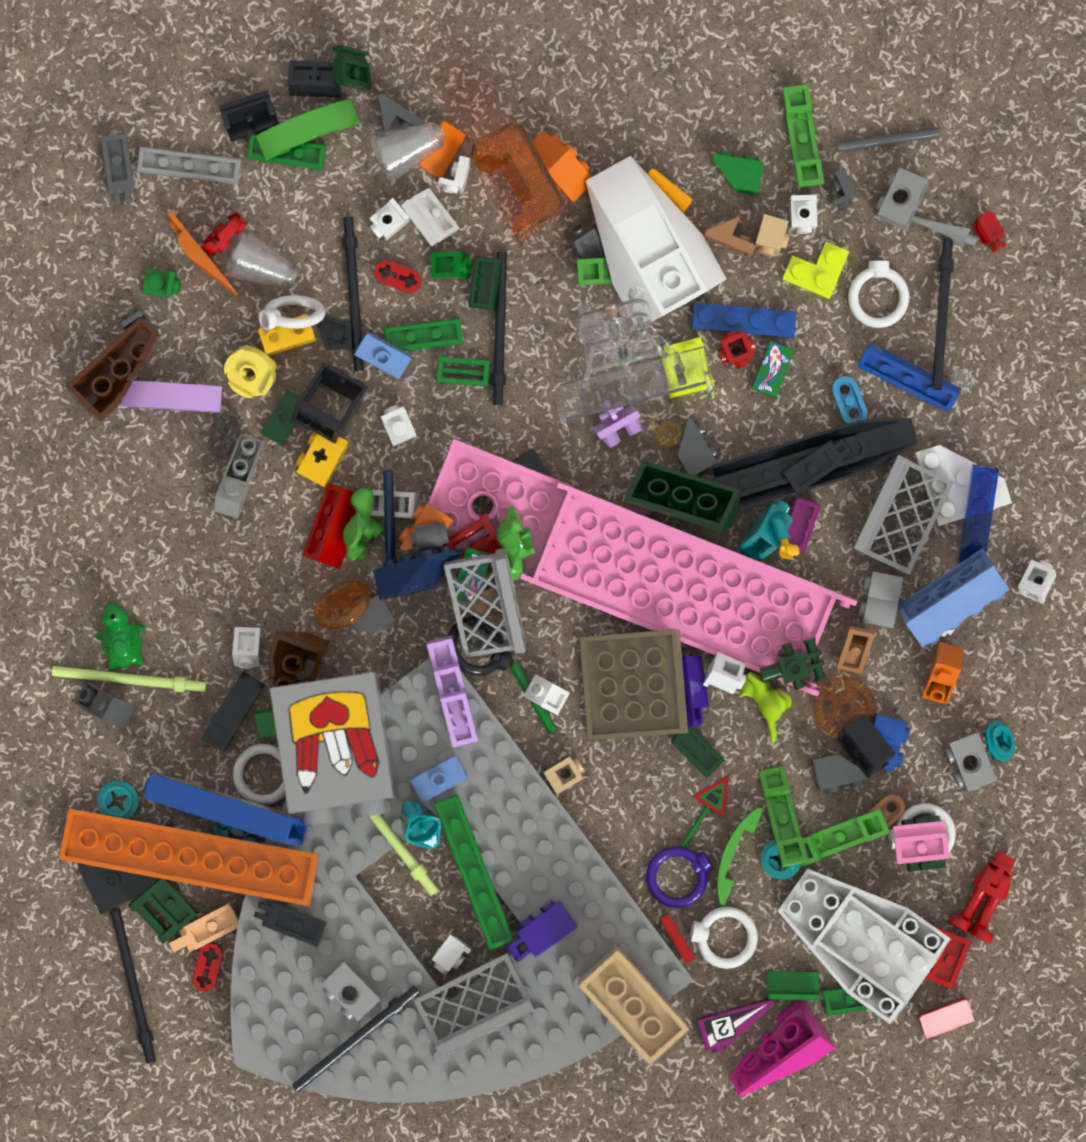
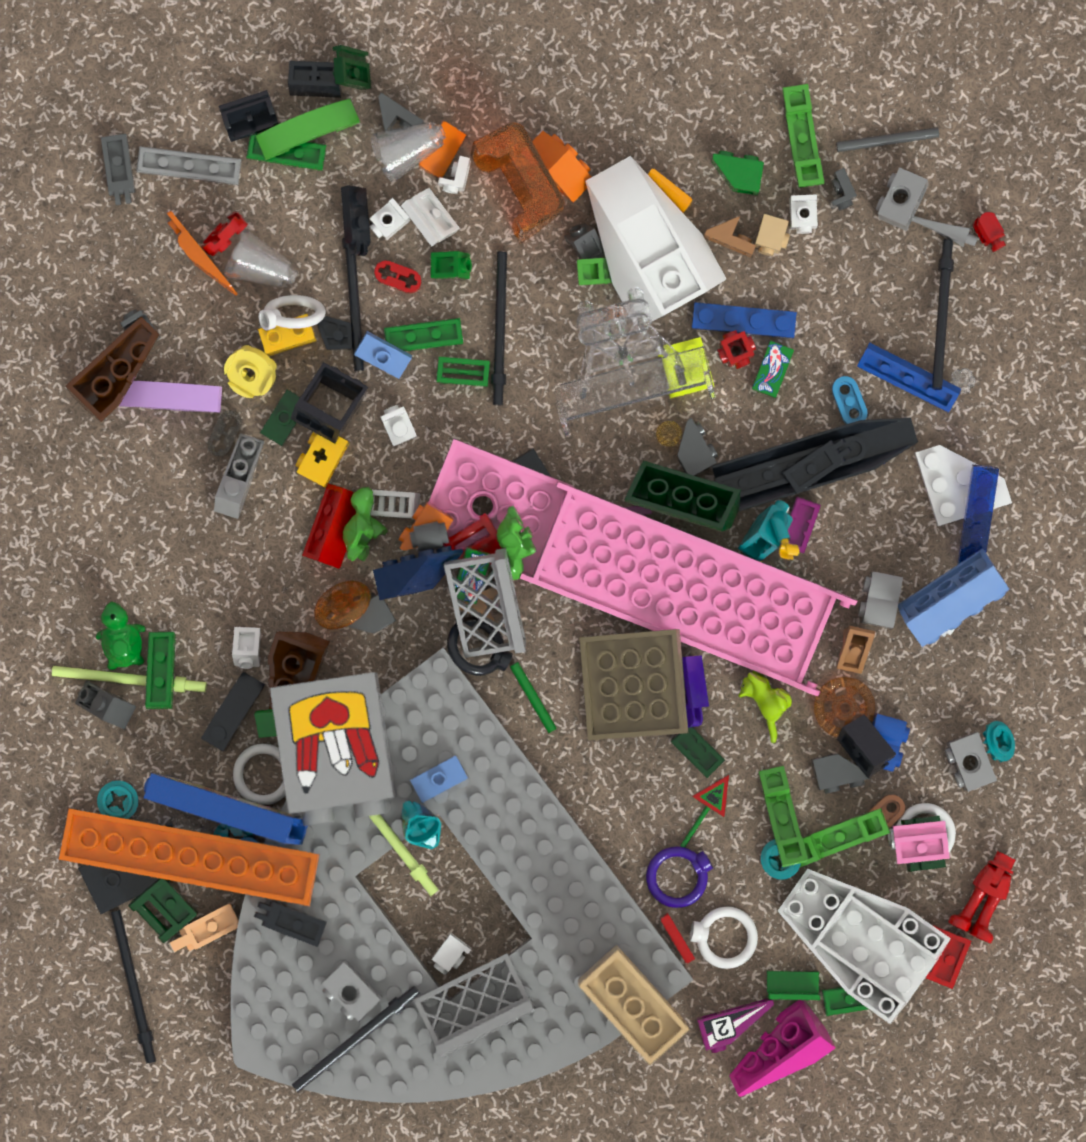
(160, 670): none -> green tile
(161, 283): green bracket -> none
(213, 969): red beam -> none
(356, 219): none -> black hinge
(389, 516): dark blue bar -> none
(452, 691): lavender slope -> none
(473, 872): green tile -> none
(485, 283): dark green plate -> none
(543, 930): dark purple brick -> none
(546, 694): white bracket -> none
(557, 782): tan brick -> none
(614, 420): lavender hips -> none
(723, 883): bright green slope -> none
(725, 673): white brick -> none
(792, 665): dark green piece -> none
(819, 277): neon yellow plate -> none
(878, 269): white piece -> none
(883, 504): light grey fence -> none
(943, 673): orange slope -> none
(945, 1017): slope -> none
(1035, 591): white brick -> none

